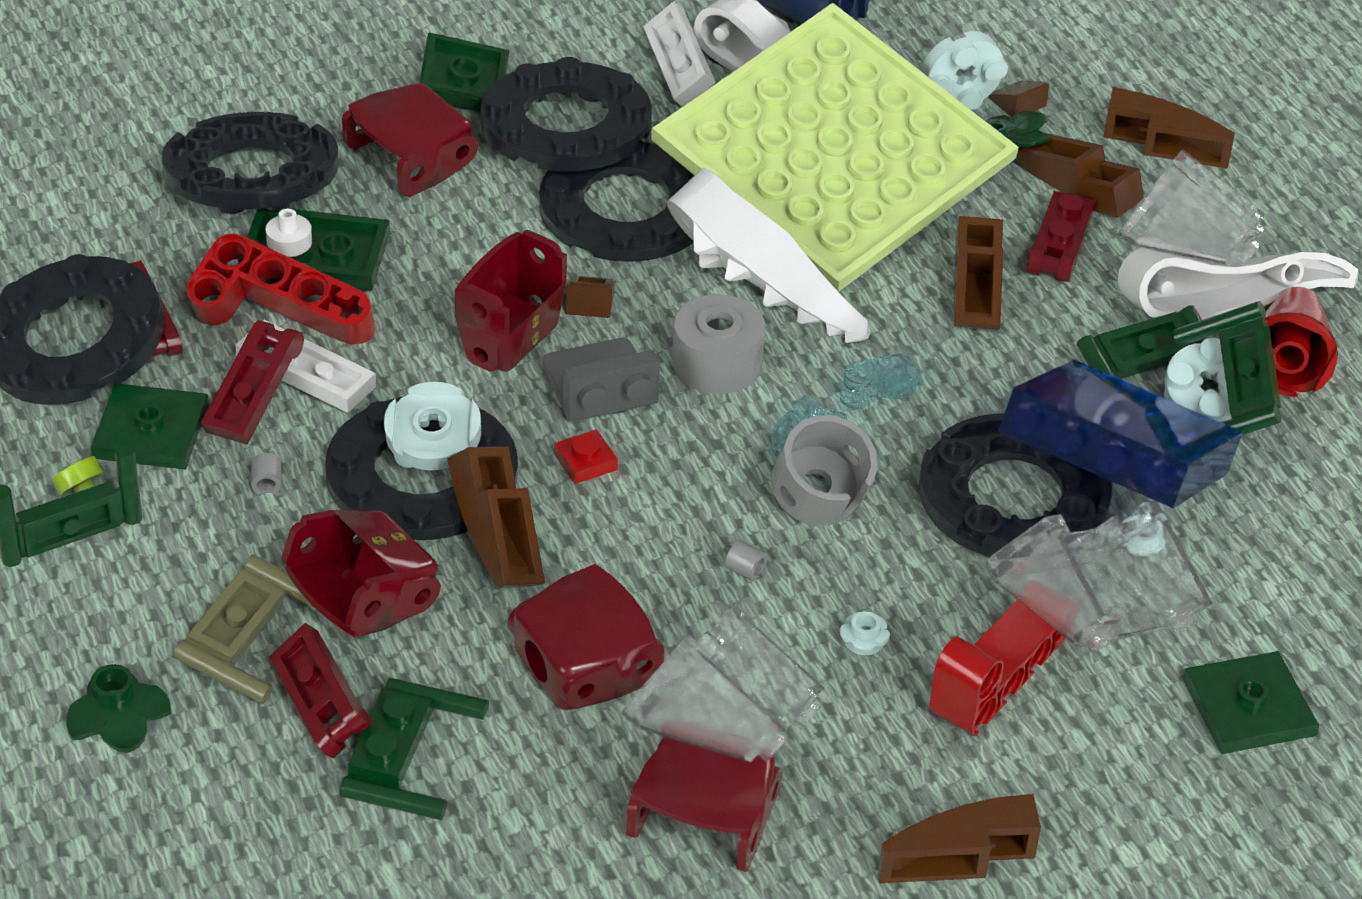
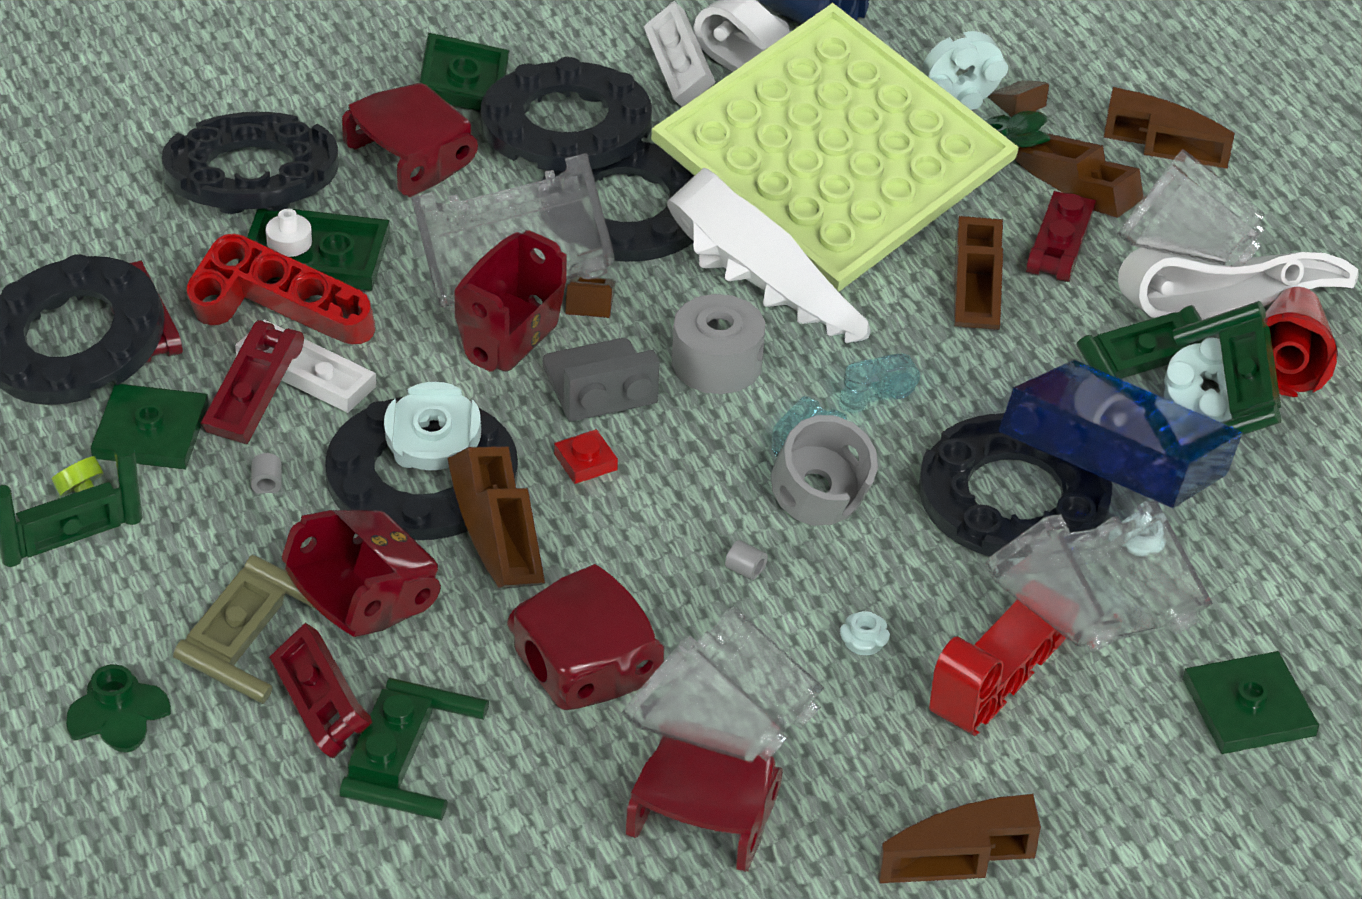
(557, 208): none -> clear windscreen

